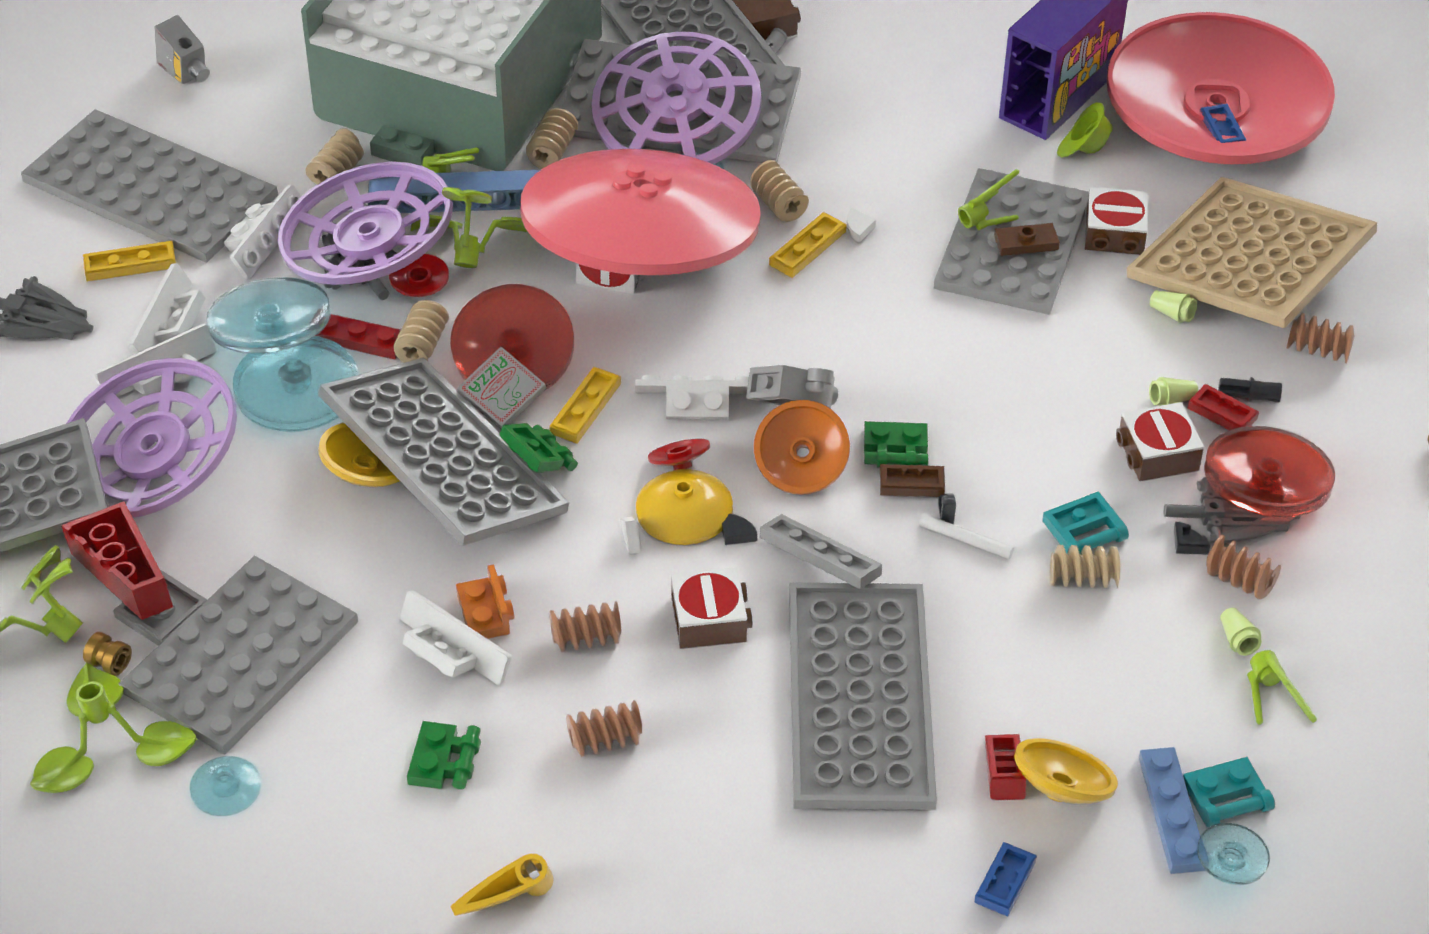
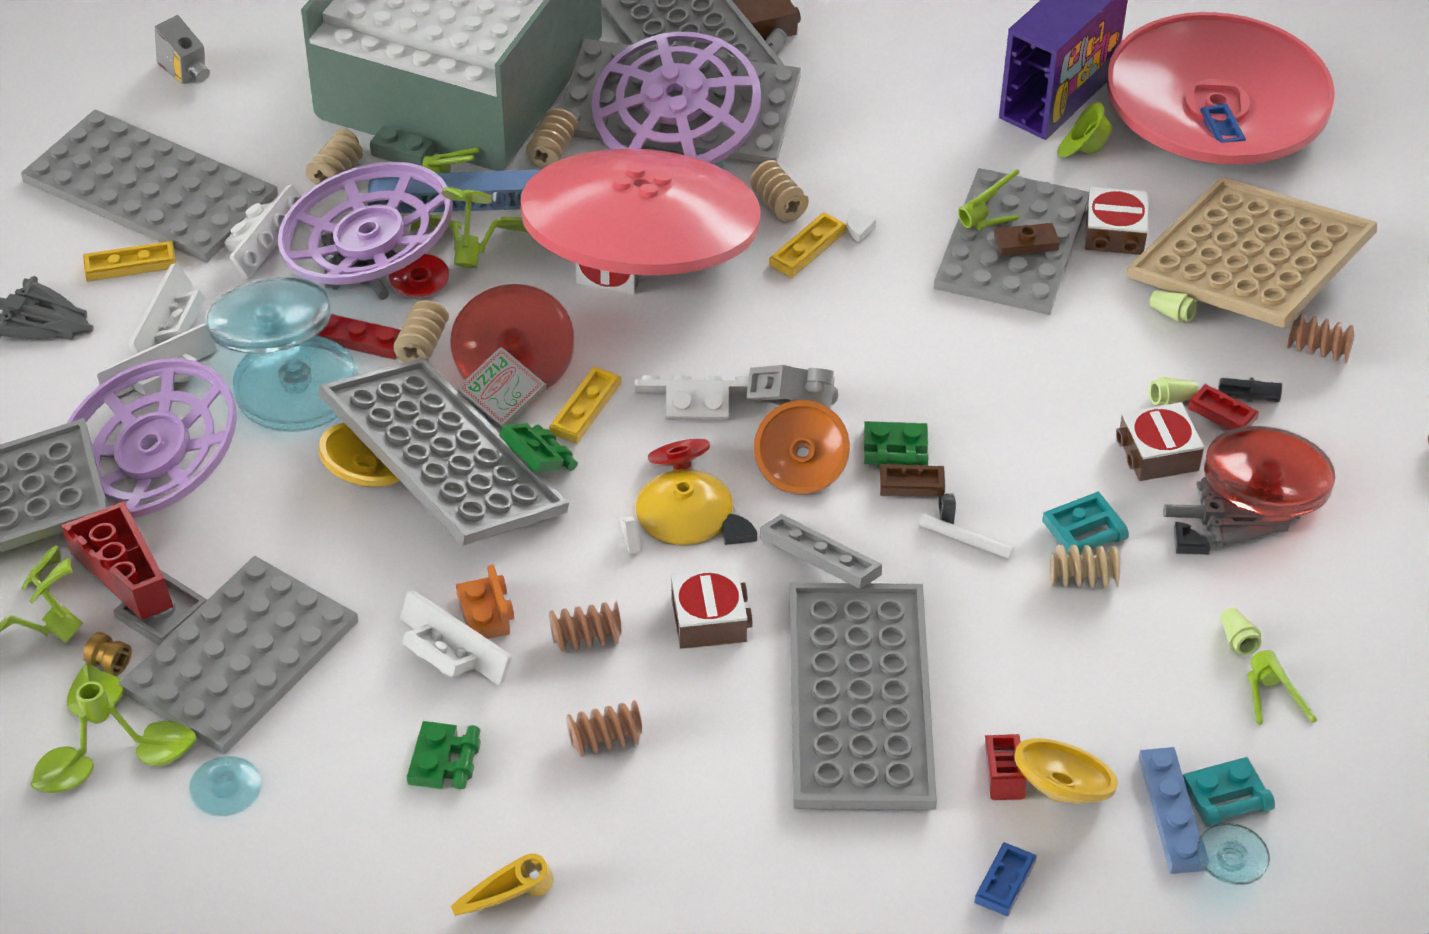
(1240, 569): nougat piece -> none

